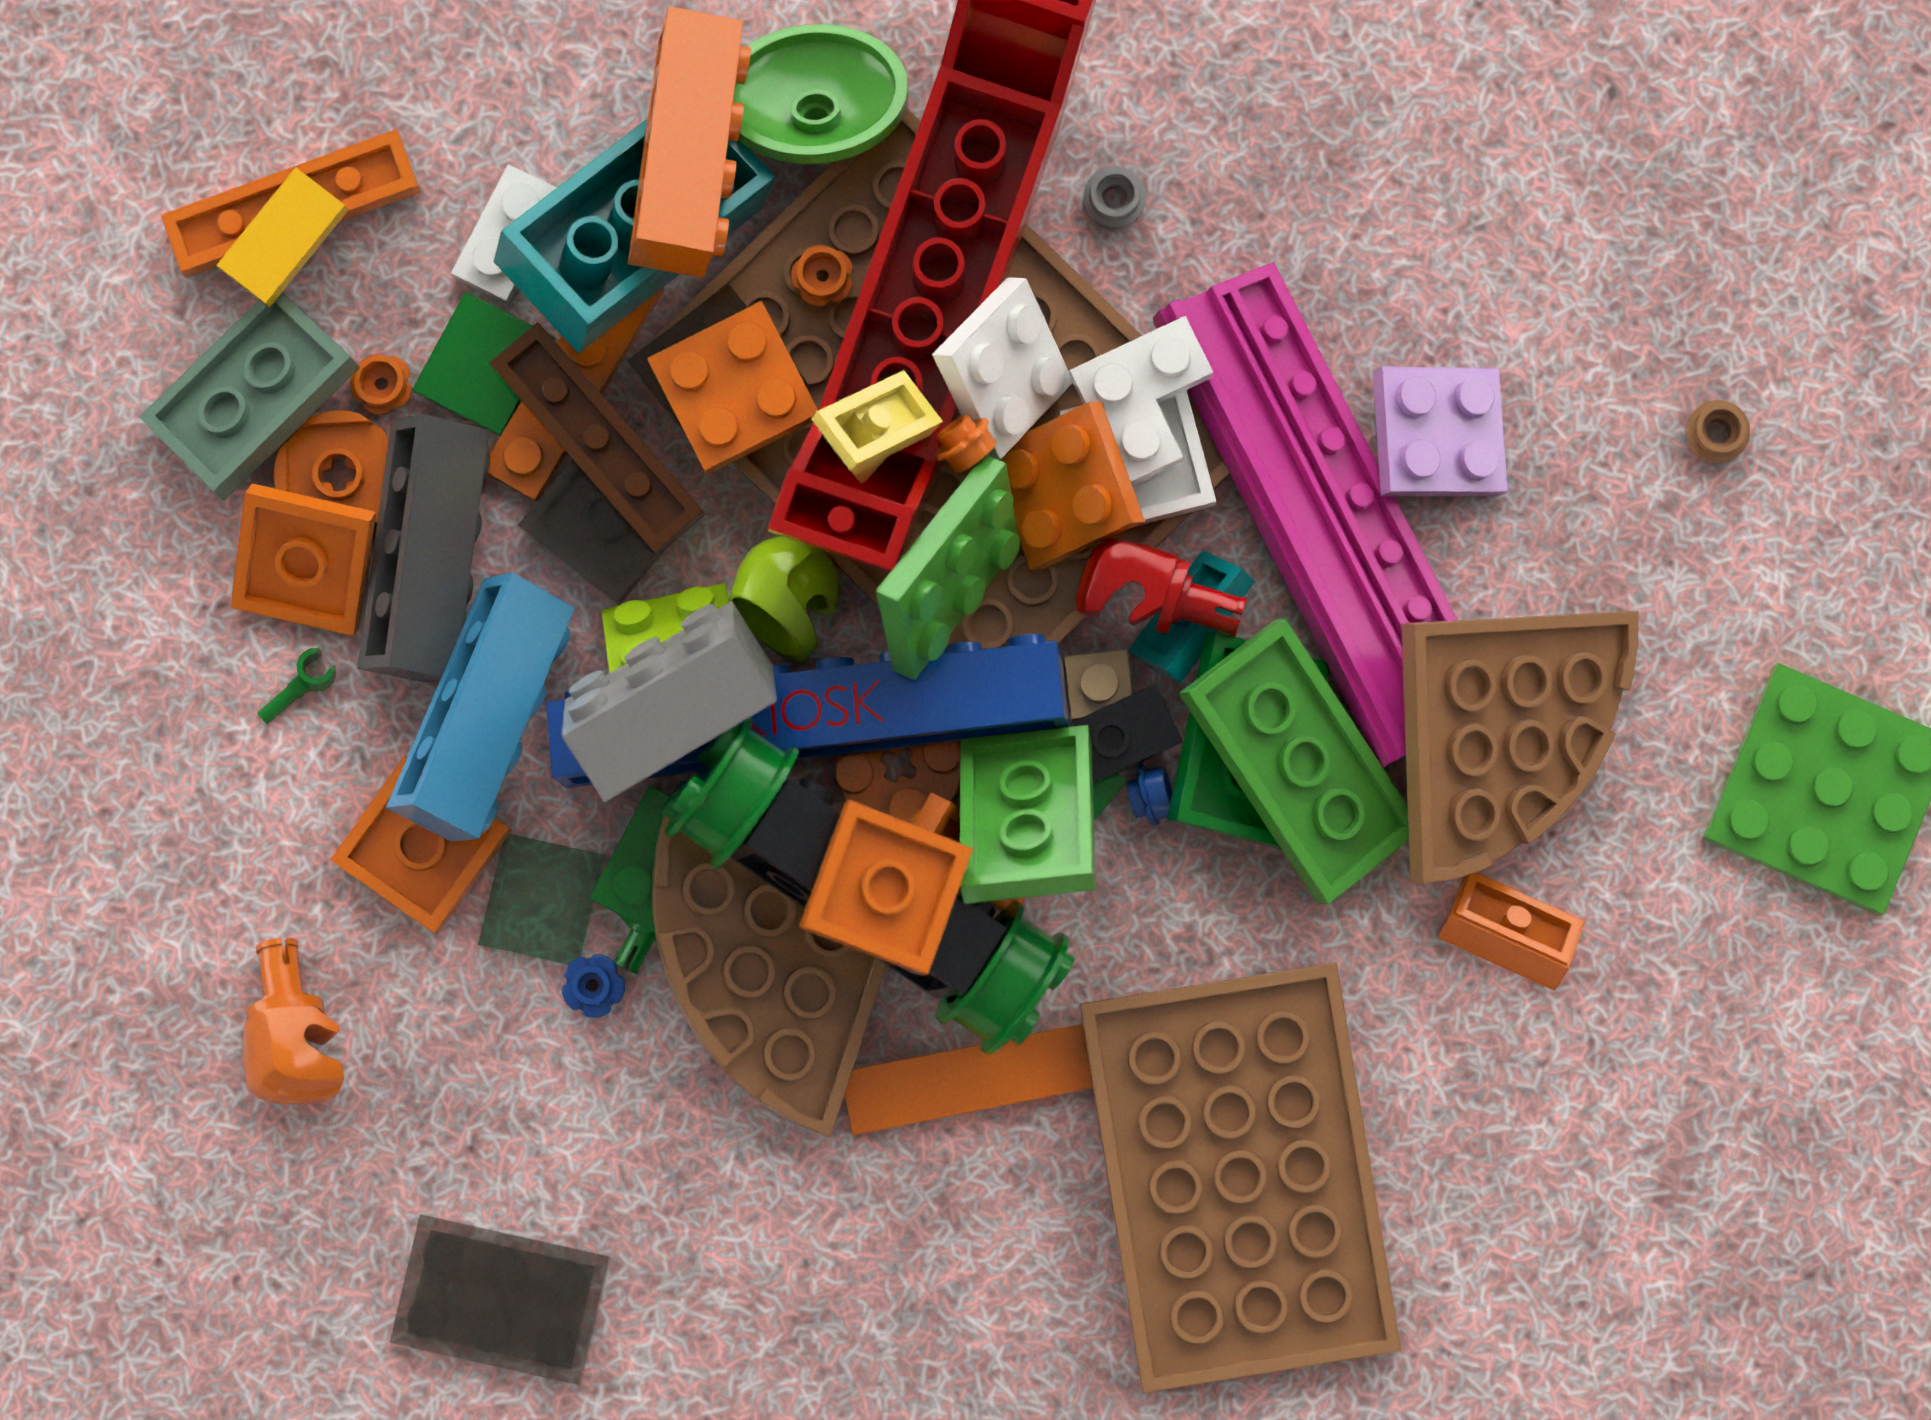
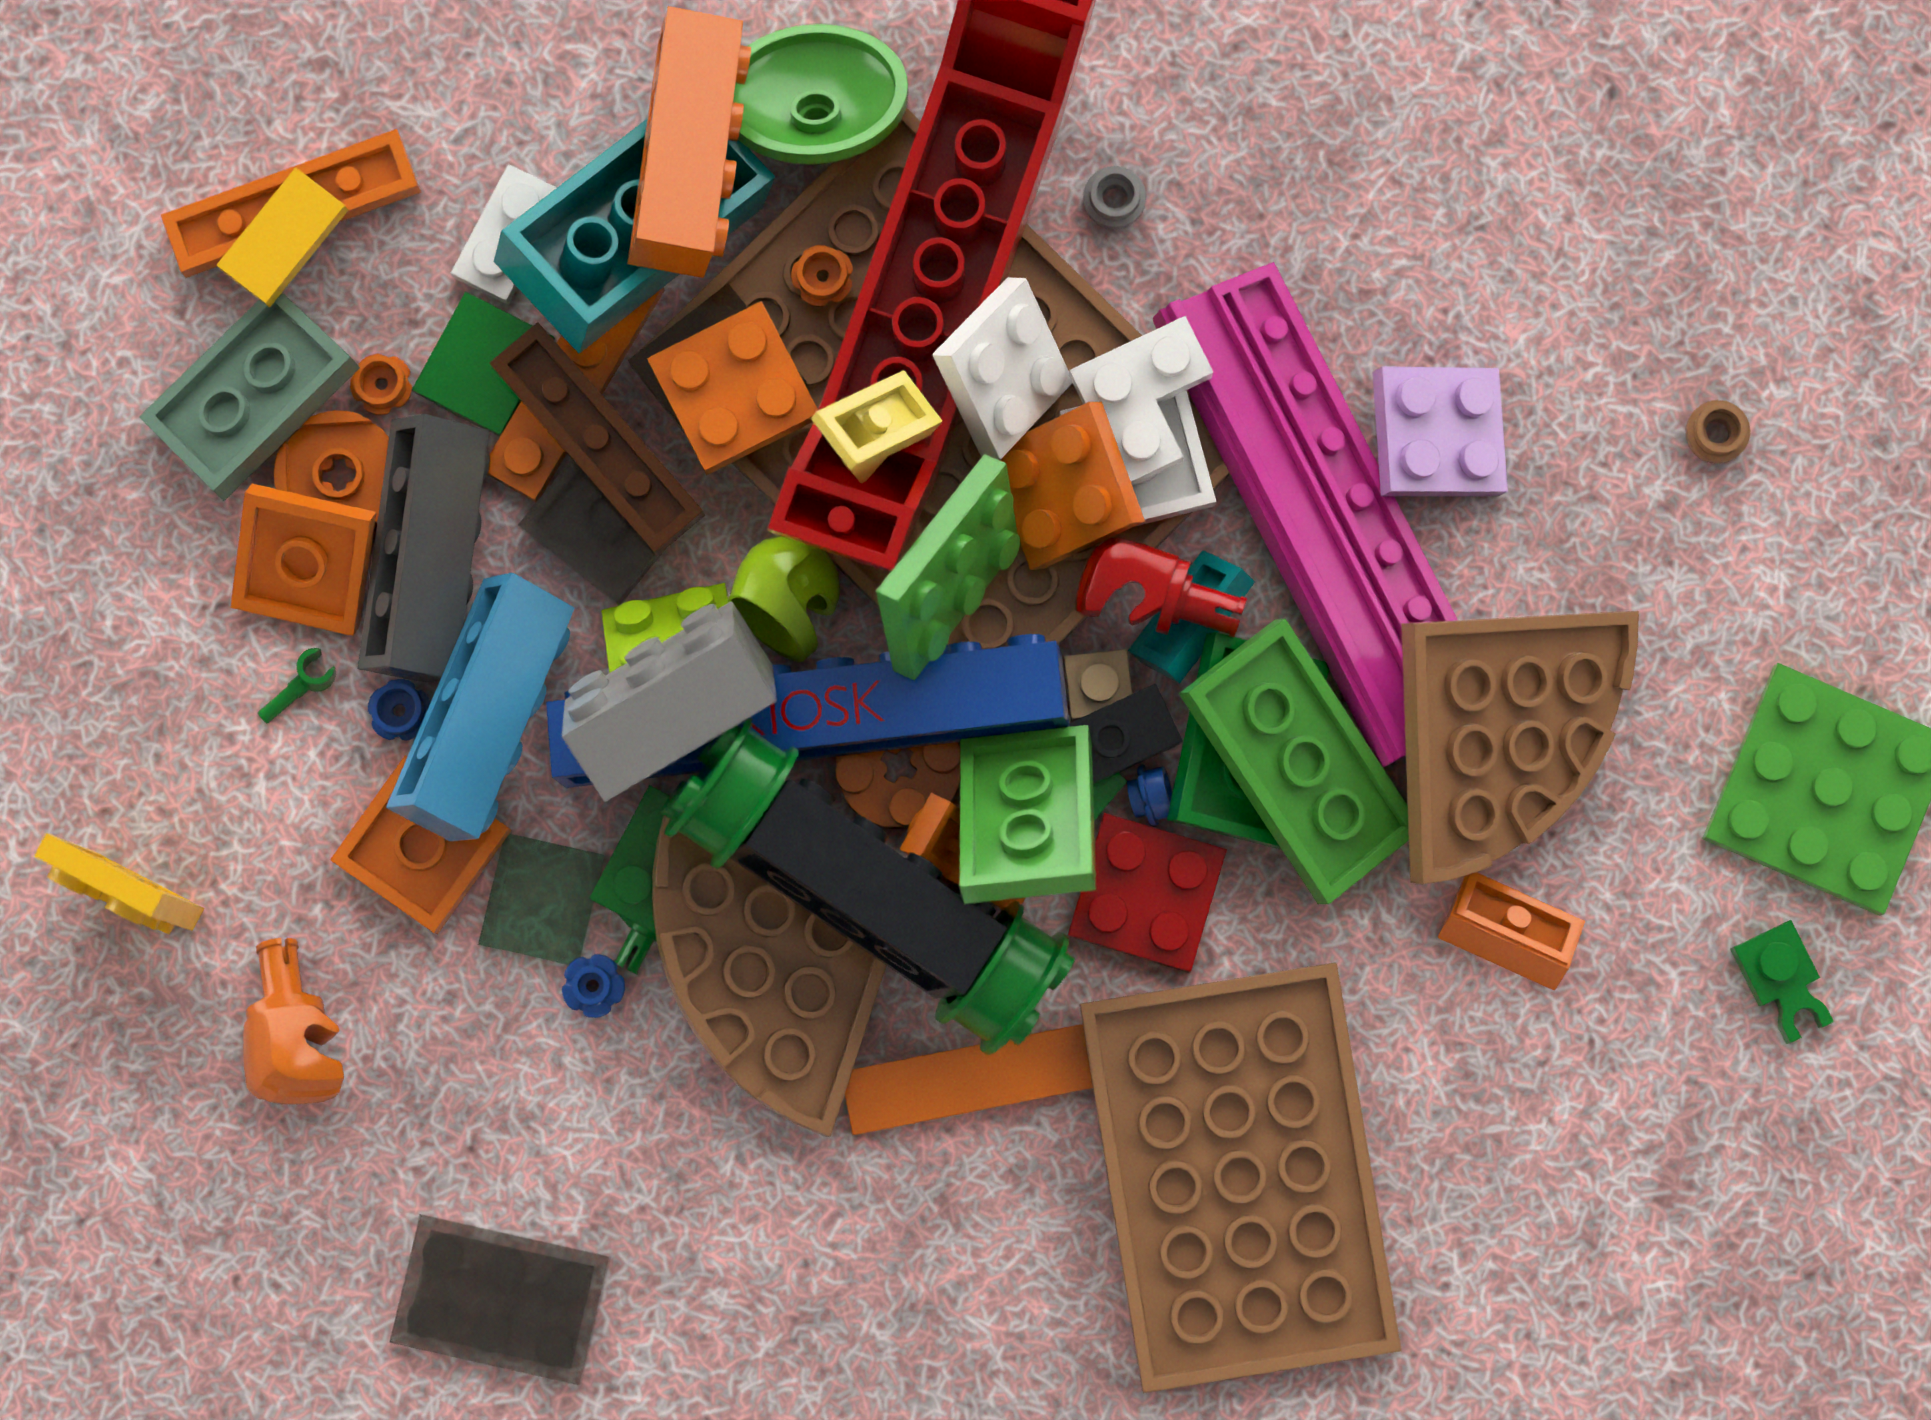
(118, 886): none -> yellow plate
(382, 706): none -> blue plate
(886, 887): orange plate -> none
(964, 443): orange plate -> none
(1148, 893): none -> red plate
(1778, 971): none -> green plate

